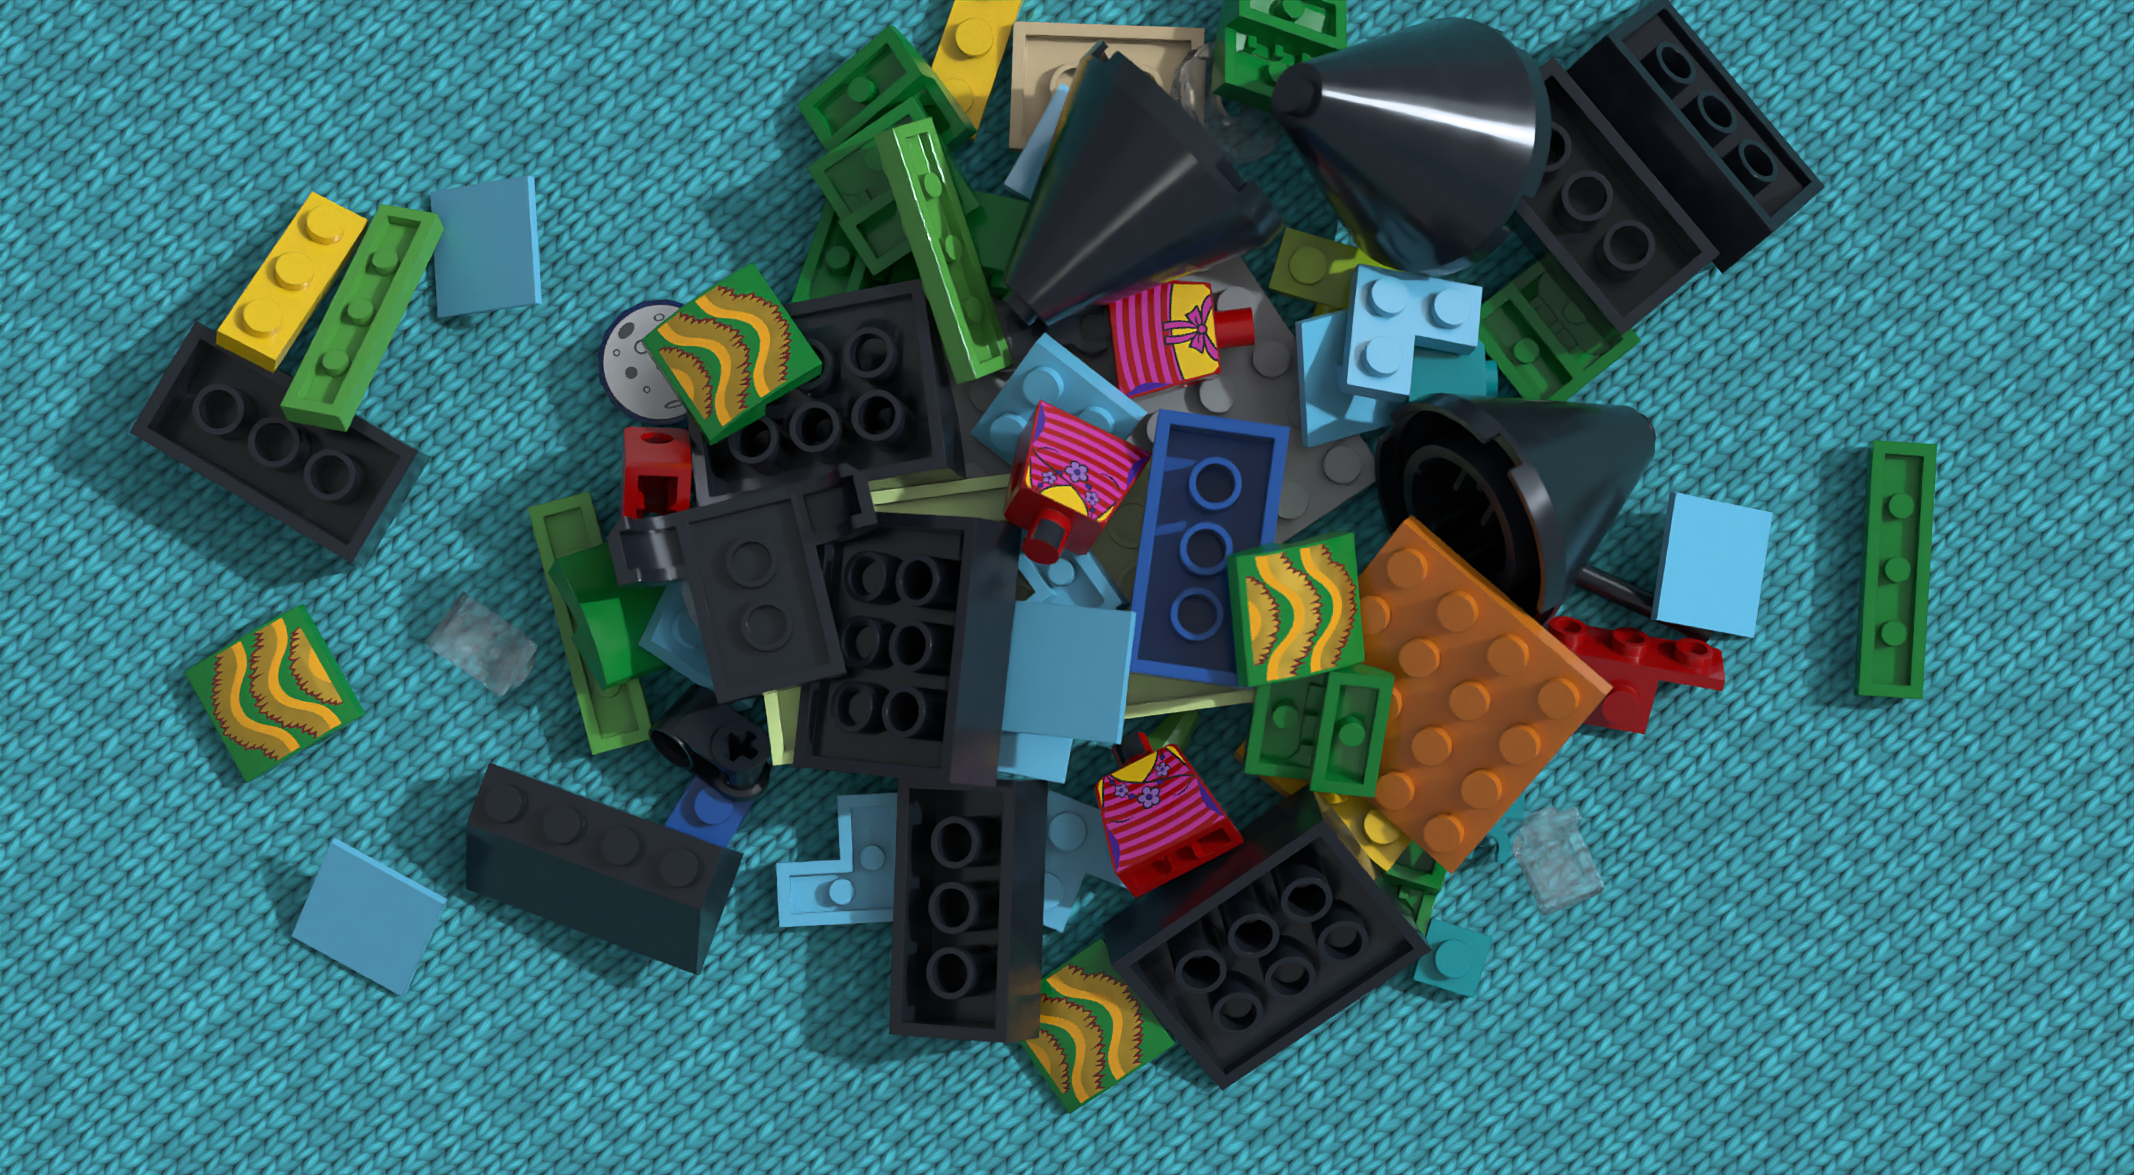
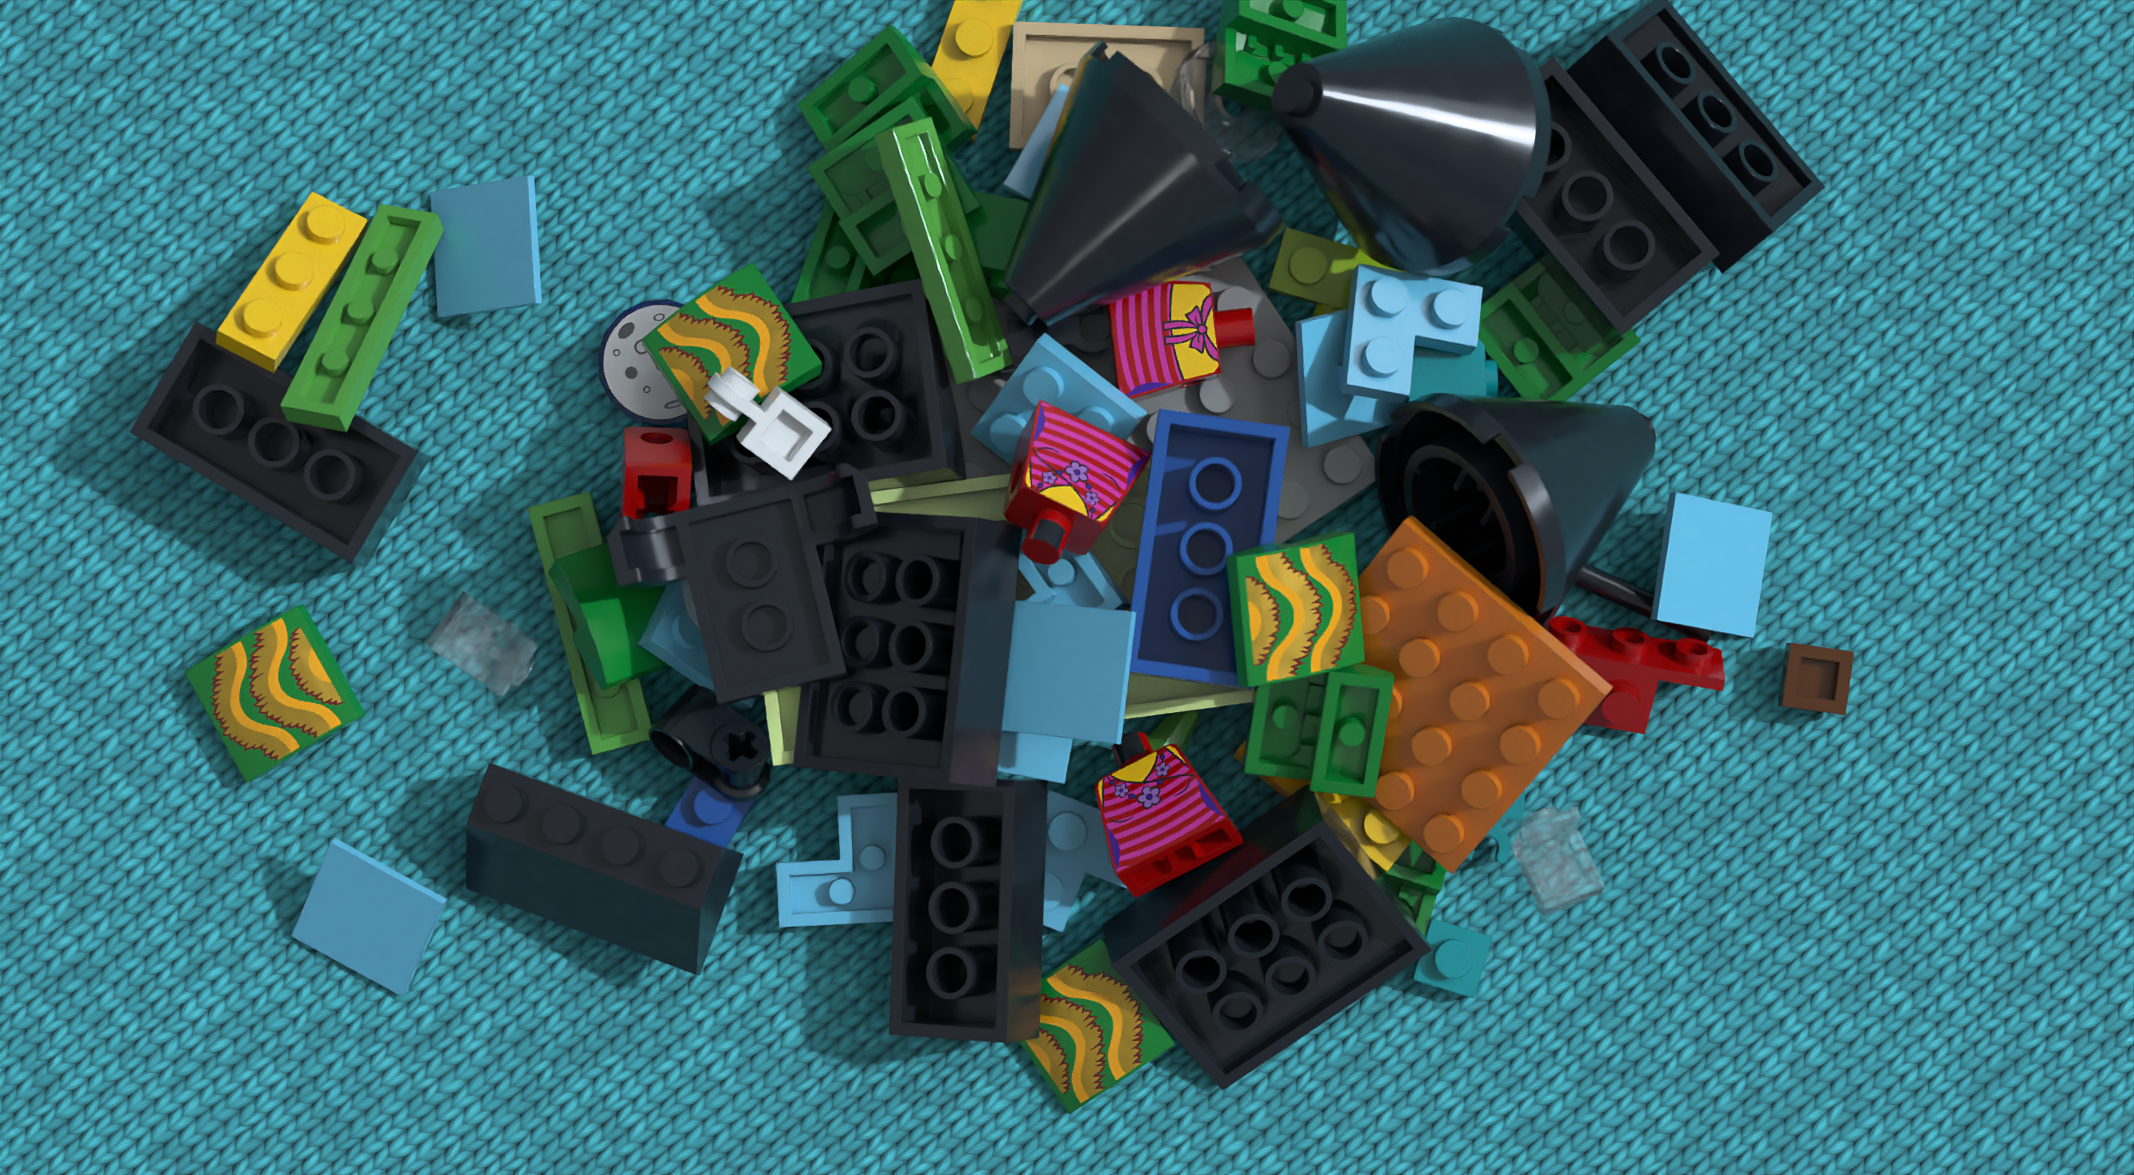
(778, 429): none -> white plate
(1815, 678): none -> reddish brown plate
(1895, 569): green plate -> none

